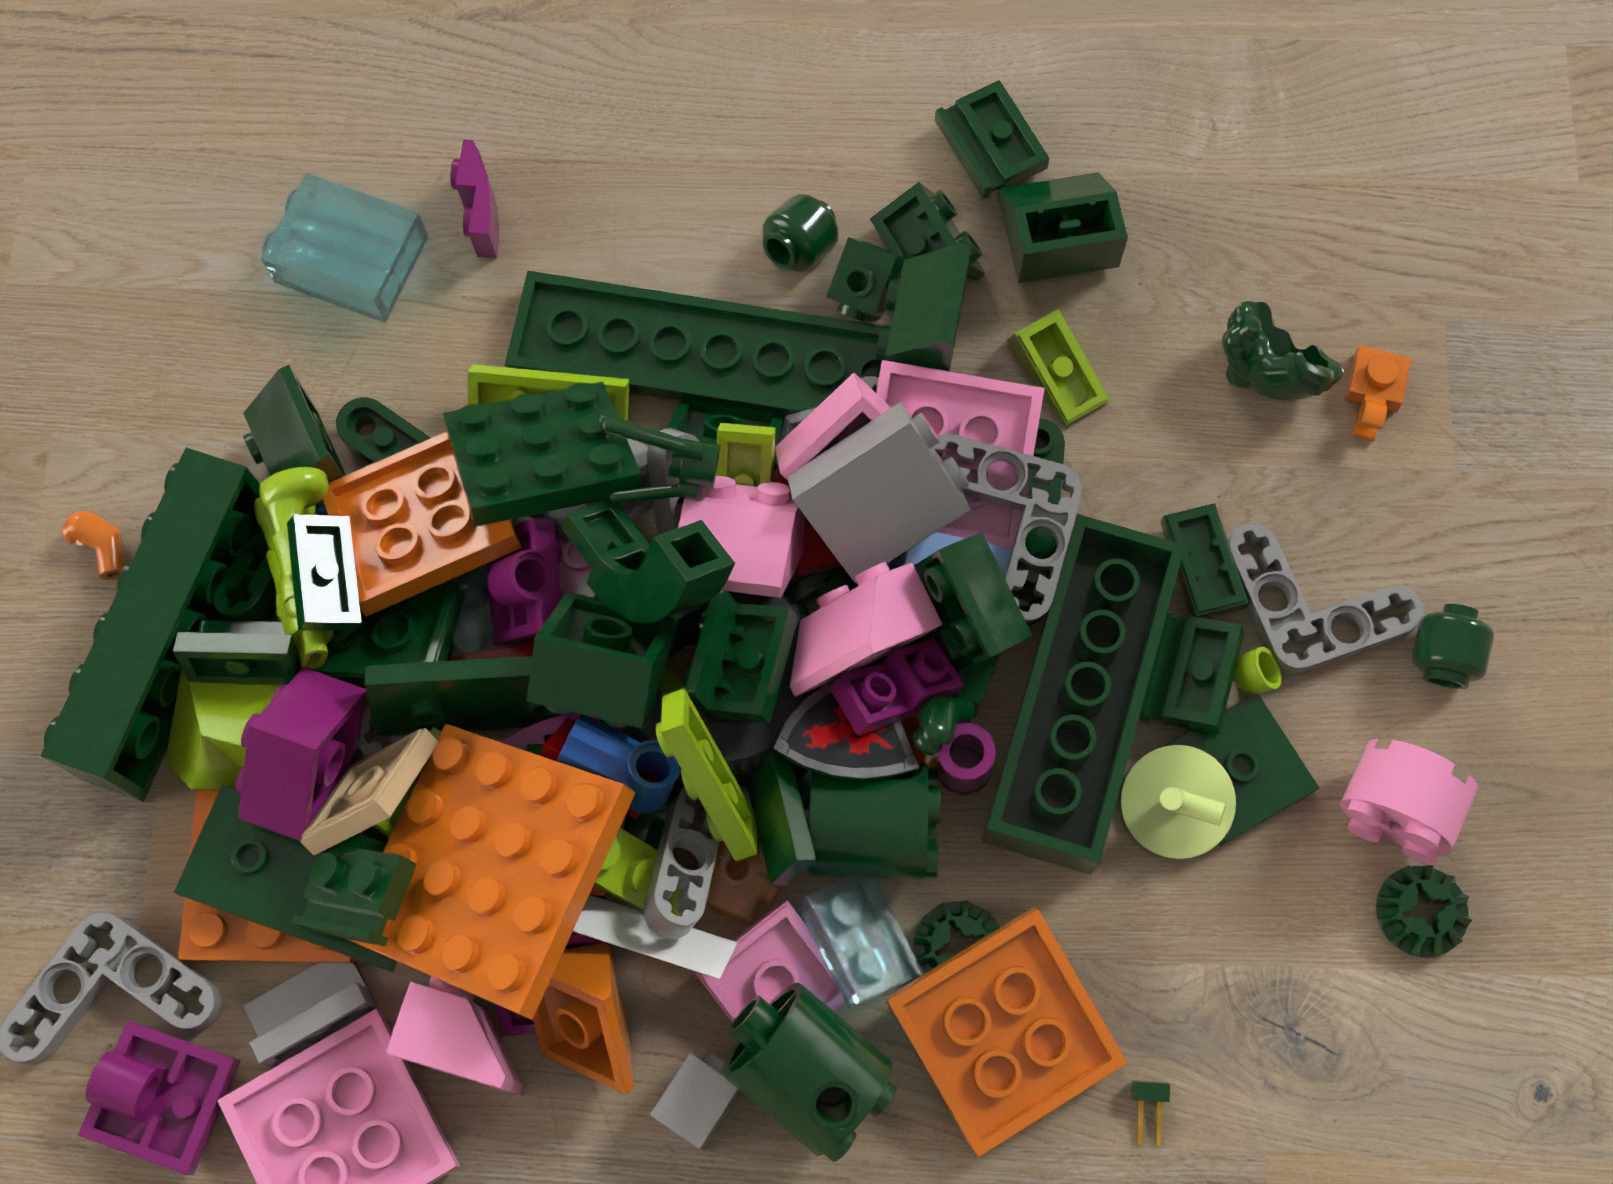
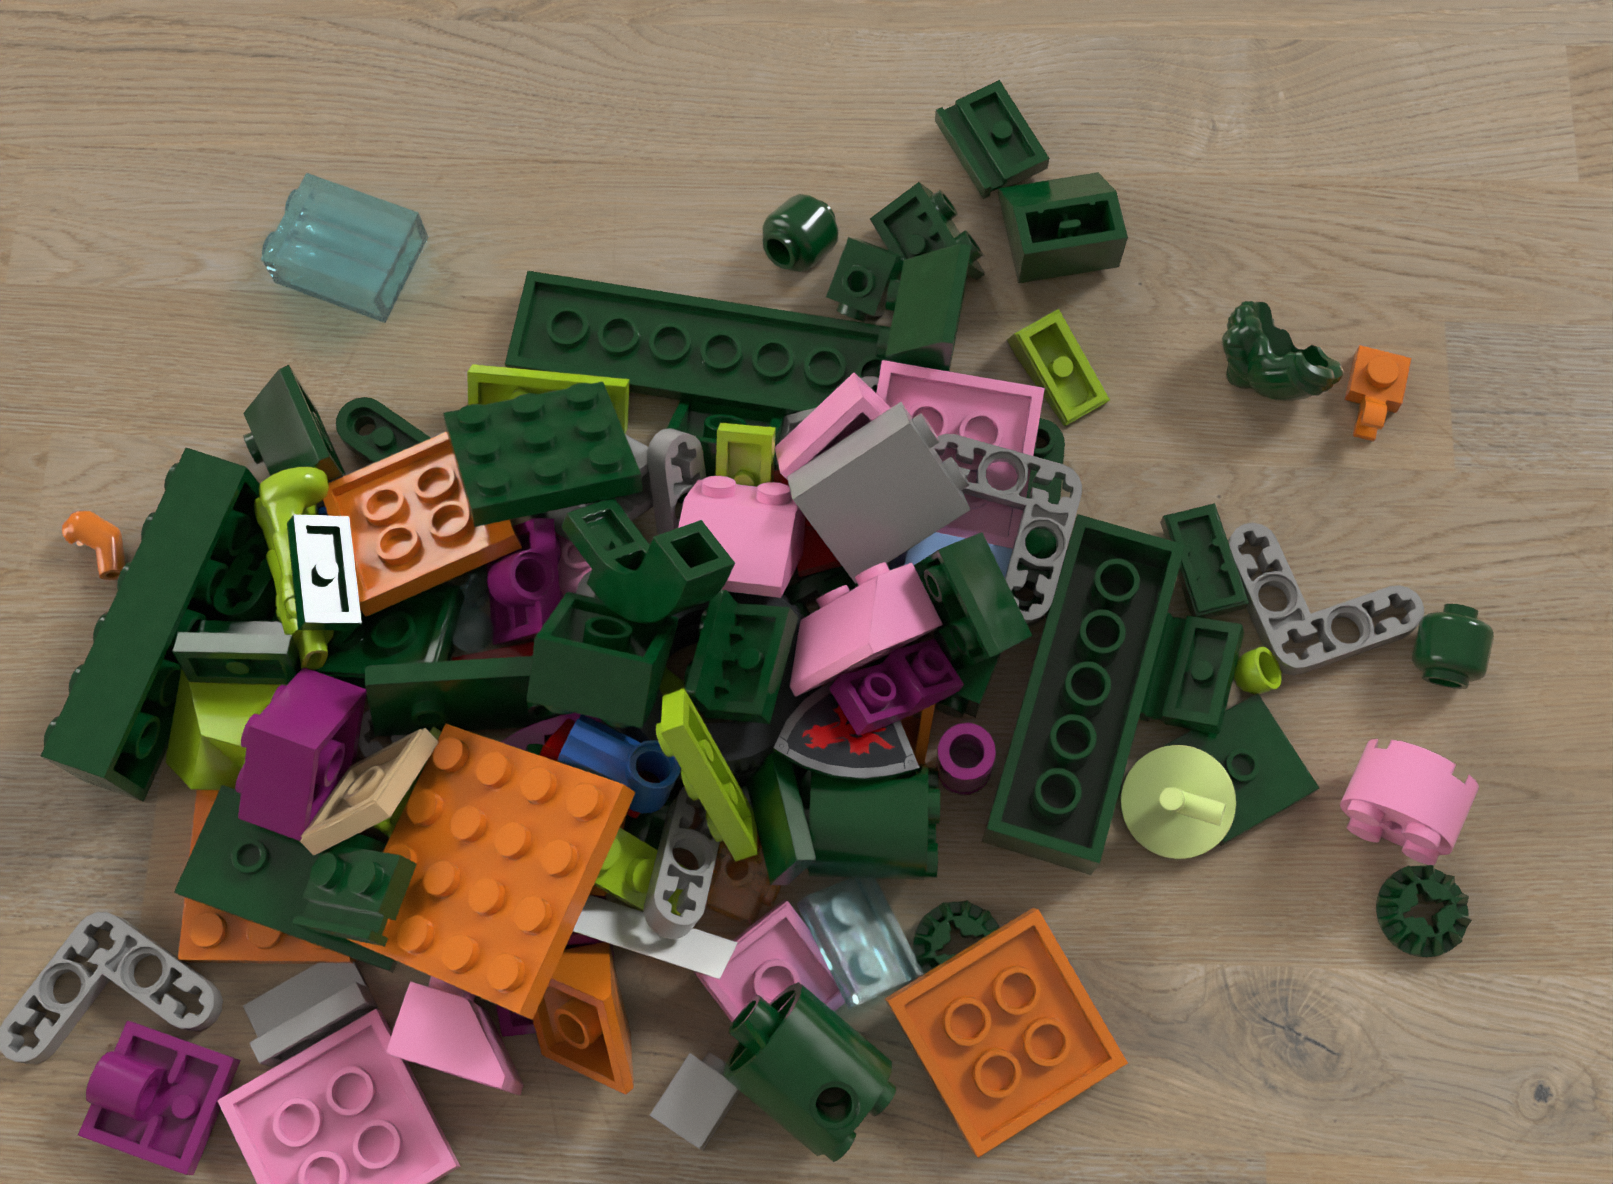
(479, 204): magenta slope -> none
(690, 461): dark green plant -> none
(939, 721): dark green arm -> none
(1150, 1091): dark green piece -> none

